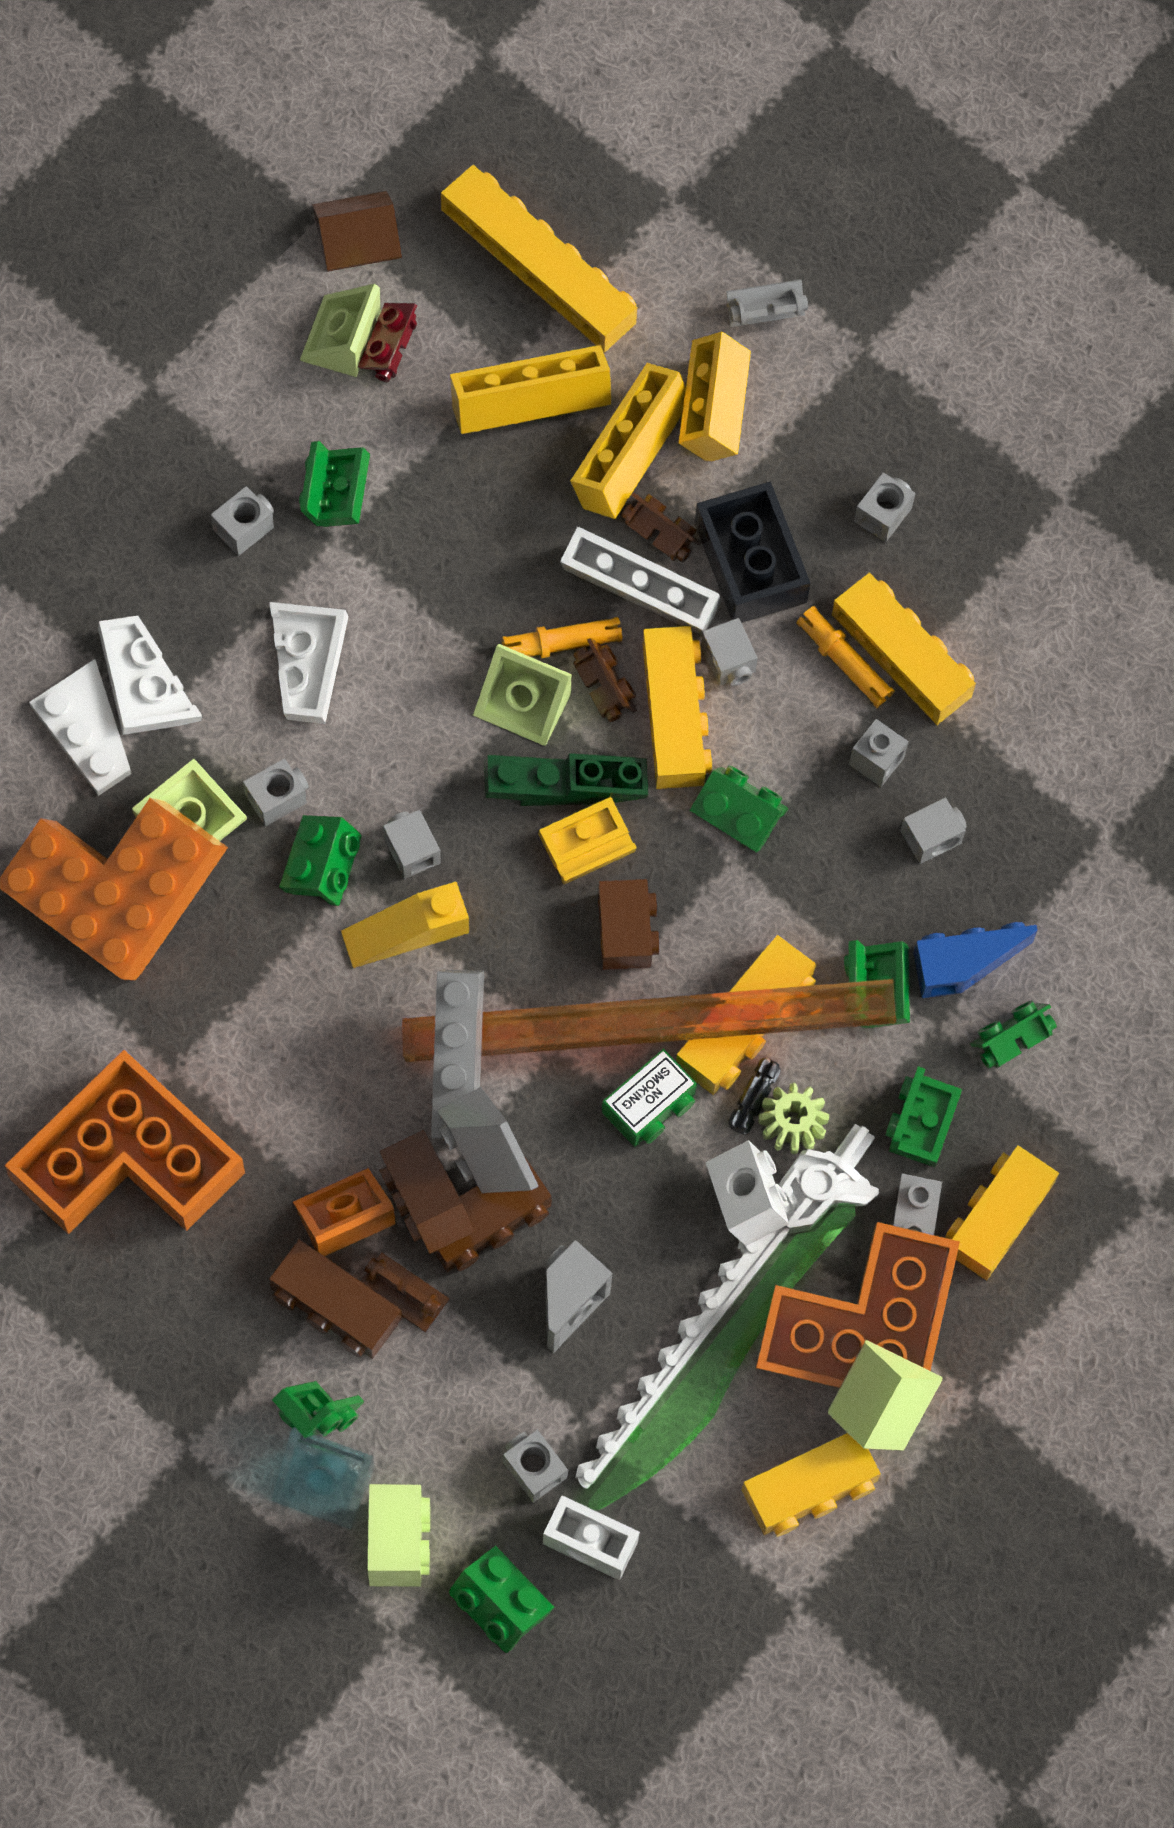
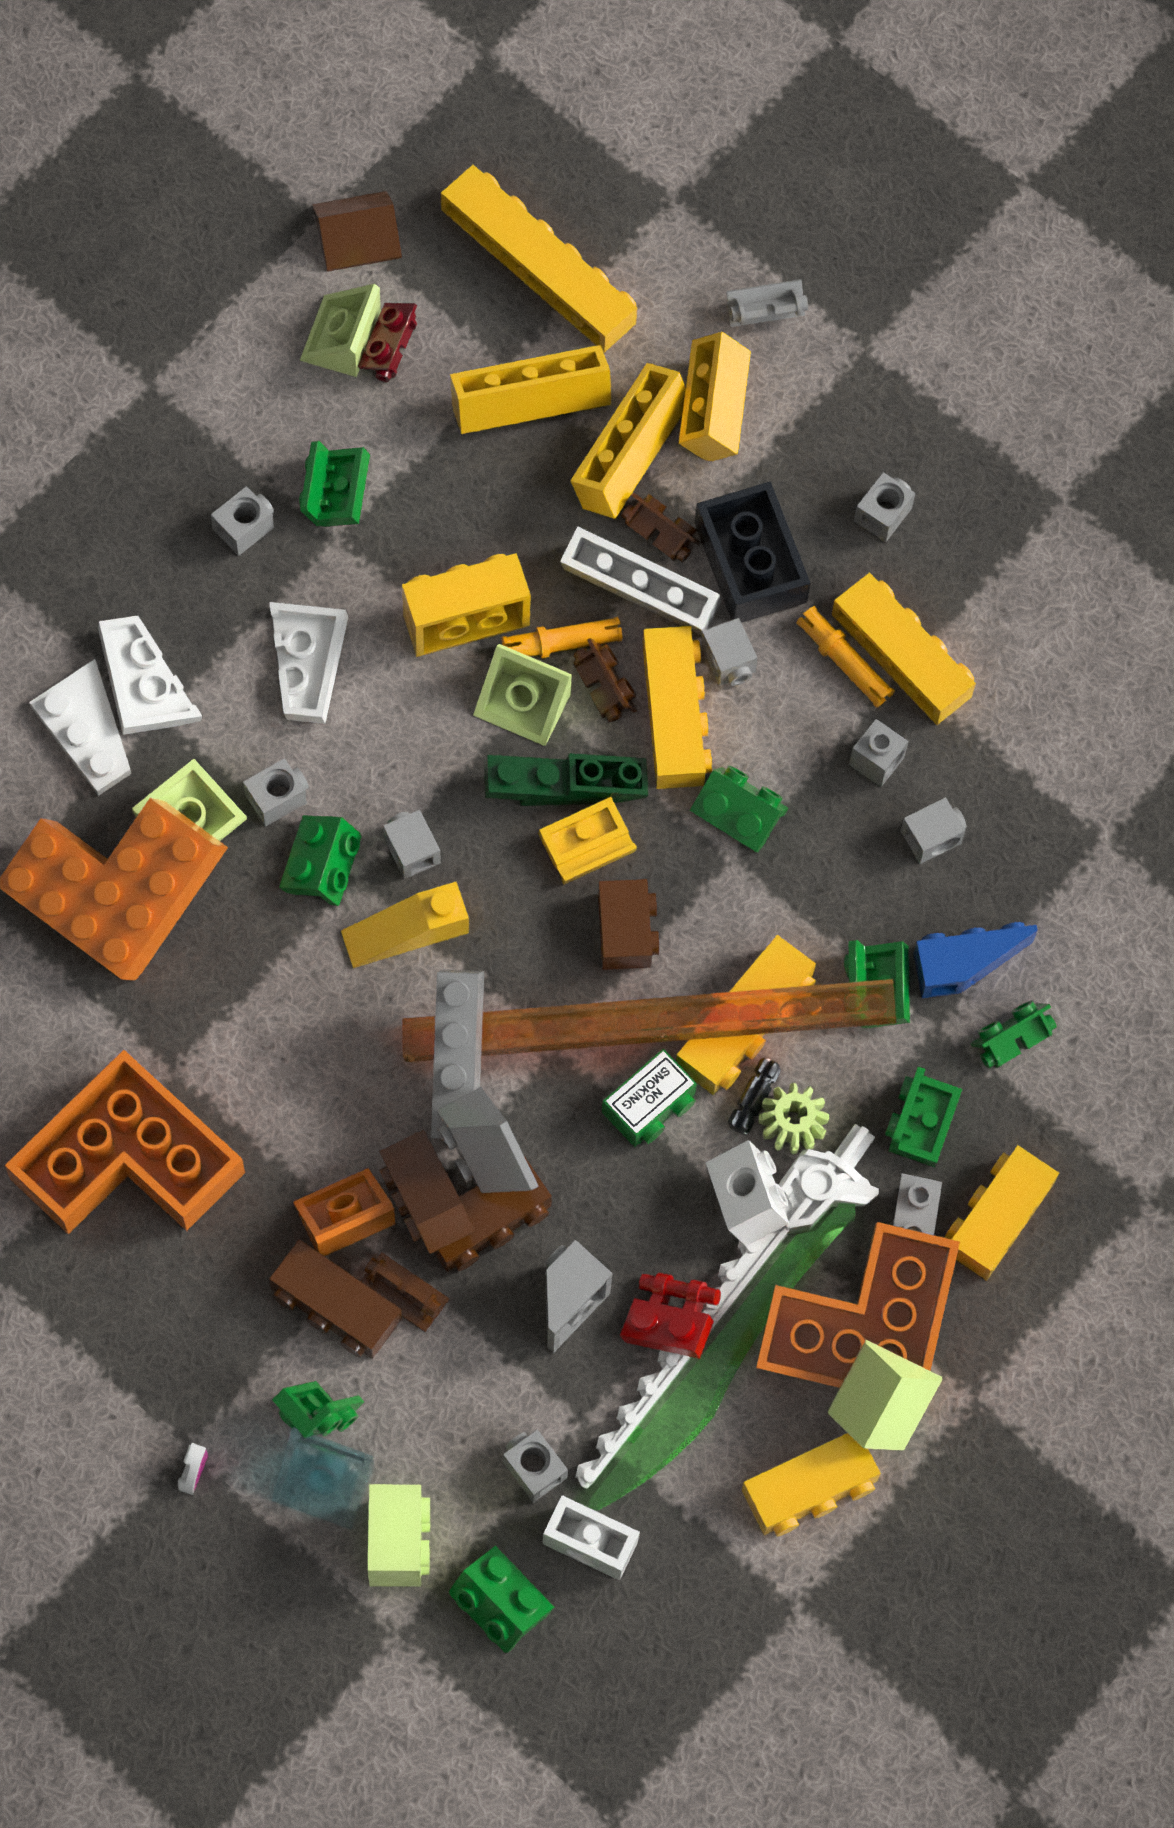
(195, 1461): none -> white tile
(466, 604): none -> yellow brick
(669, 1327): none -> red plate

